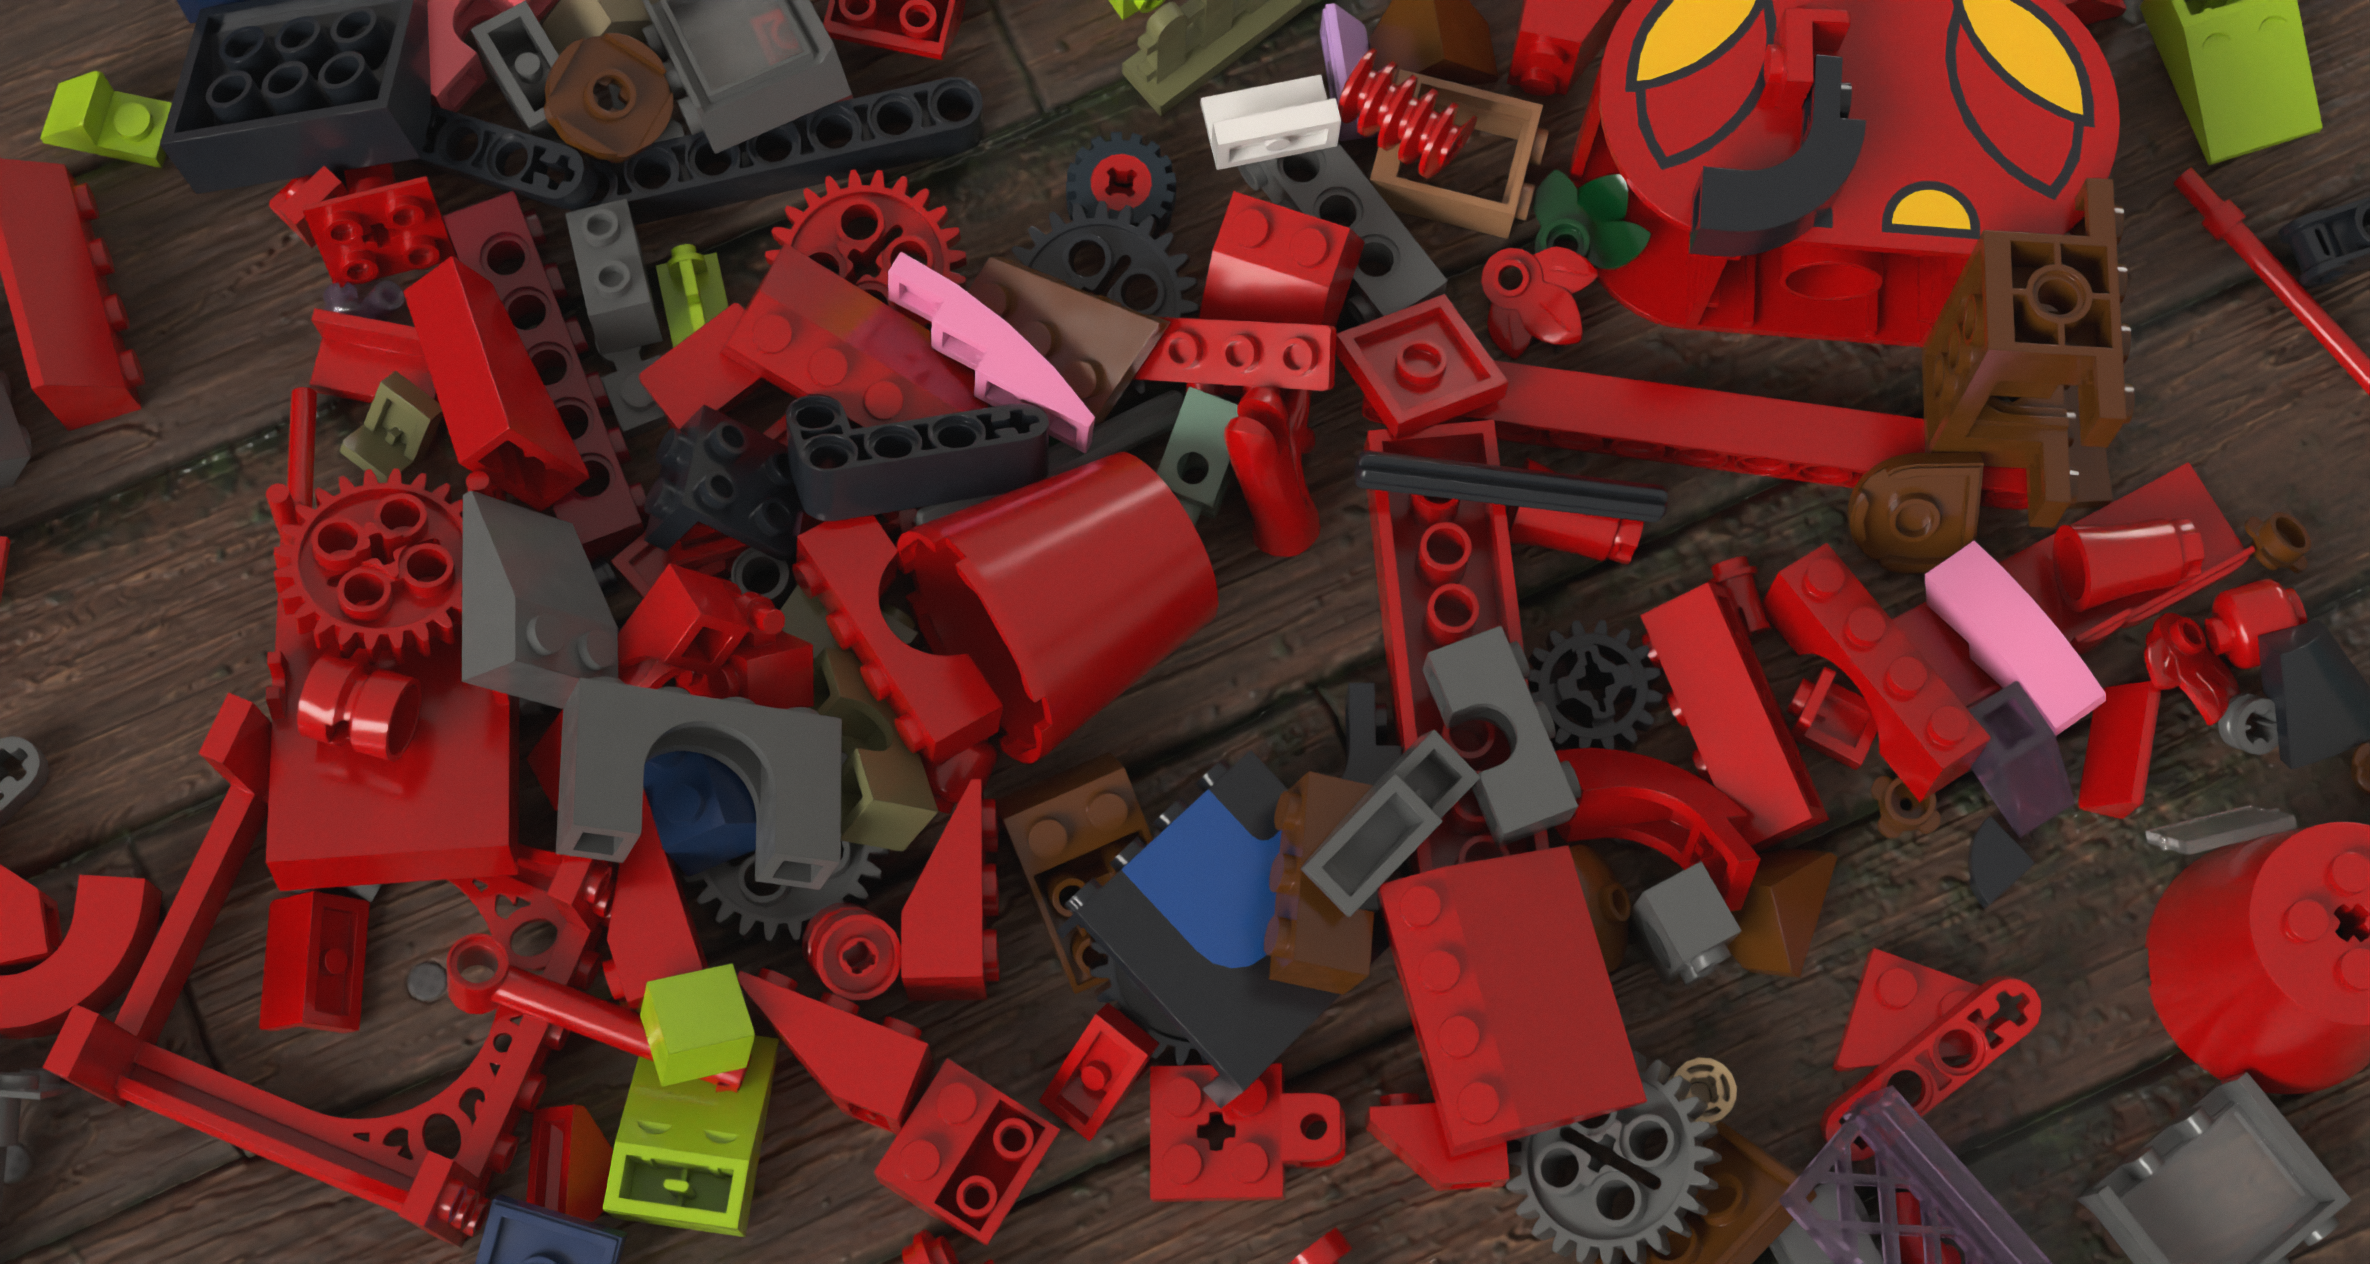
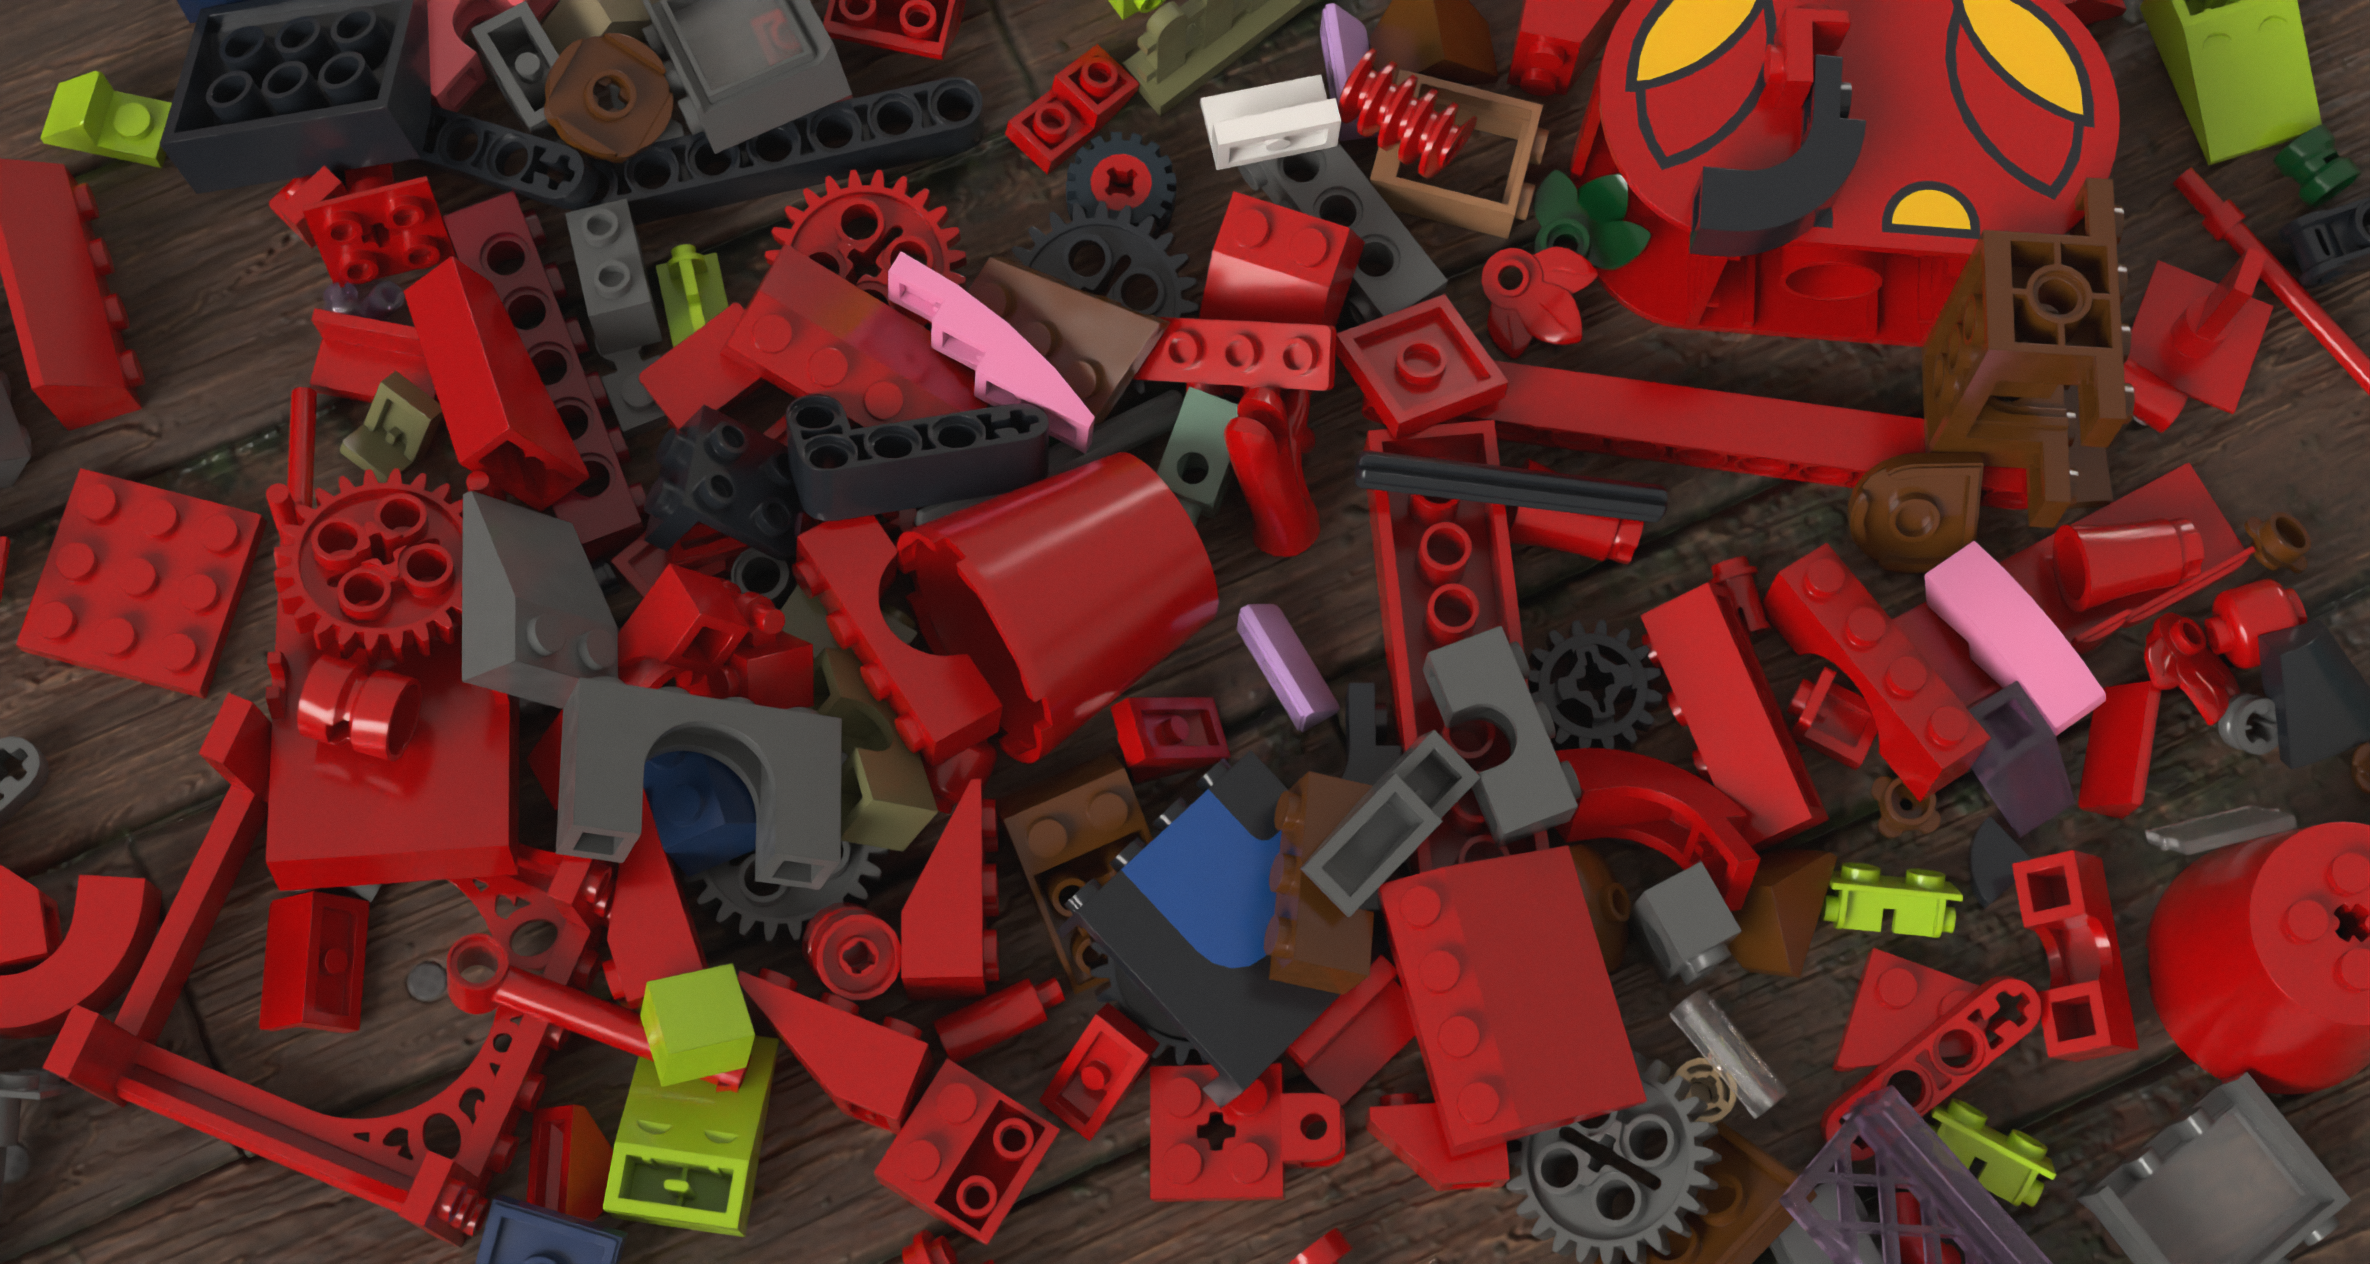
(142, 583): none -> red plate
(996, 1018): none -> red cylinder
(1074, 109): none -> red slope
(1168, 735): none -> red slope
(1286, 665): none -> lavender slope
(1355, 1035): none -> red panel
(1728, 1052): none -> clear slope
(1916, 900): none -> lime hinge
(2009, 1160): none -> lime hinge
(2088, 999): none -> red arch
(2155, 399): none -> red piece
(2202, 331): none -> red piece
(2316, 166): none -> dark green wheel

